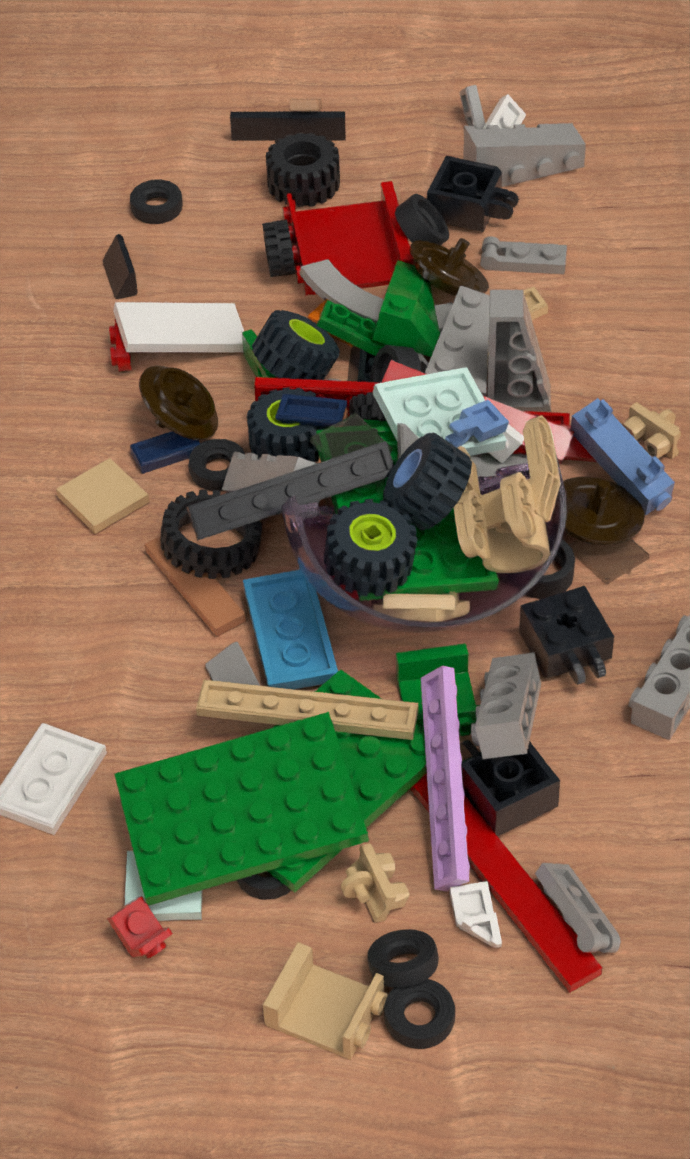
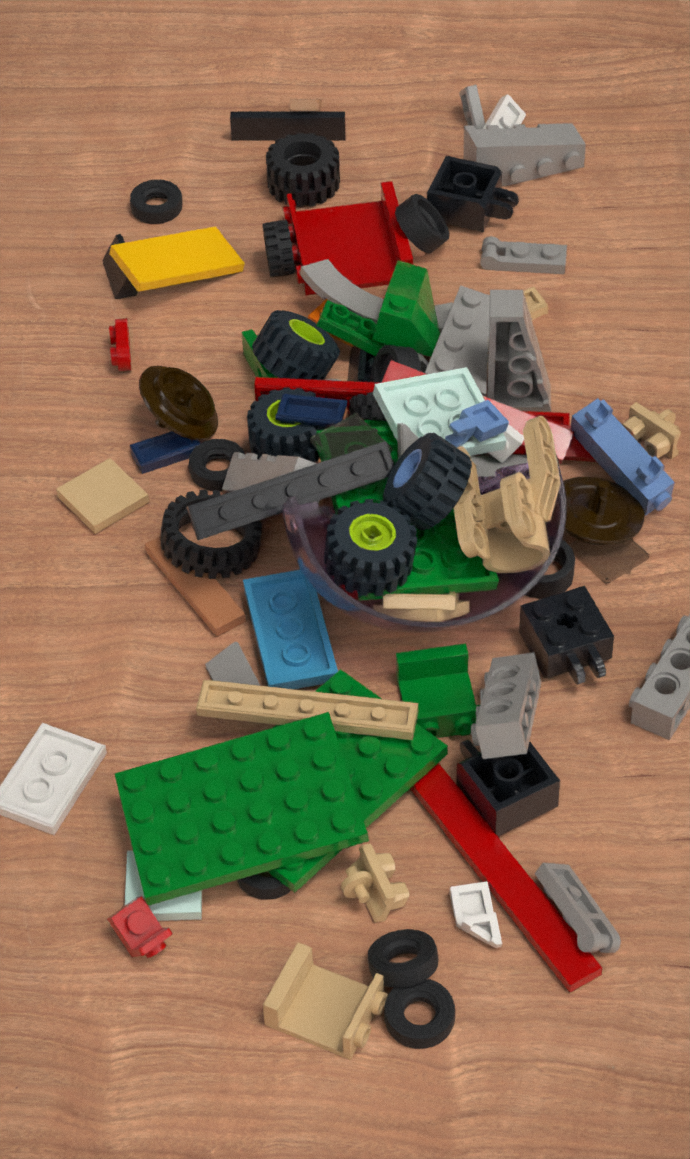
(176, 258): none -> yellow tile
(179, 327): white tile -> none
(444, 779): lavender plate -> none
(447, 267): dark brown piece -> none

